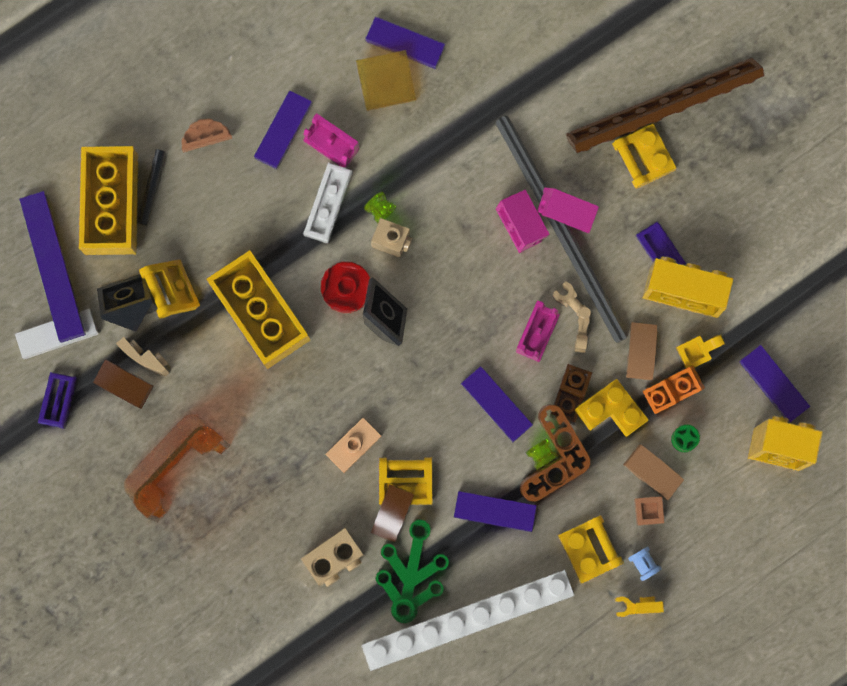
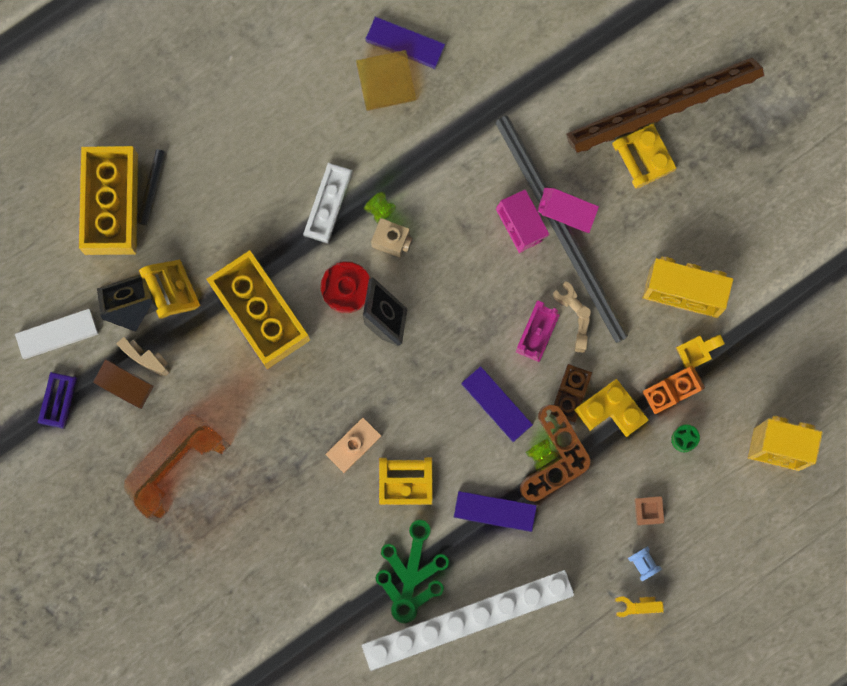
(52, 267): dark purple tile -> none
(204, 133): nougat plate -> none
(283, 130): dark purple tile -> none
(329, 552): tan brick -> none
(331, 141): dark pink hinge -> none
(392, 513): reddish brown slope -> none
(582, 553): yellow plate -> none
(641, 351): medium nougat slope -> none
(653, 472): medium nougat slope -> none
(658, 244): dark purple tile -> none
(774, 384): dark purple tile -> none

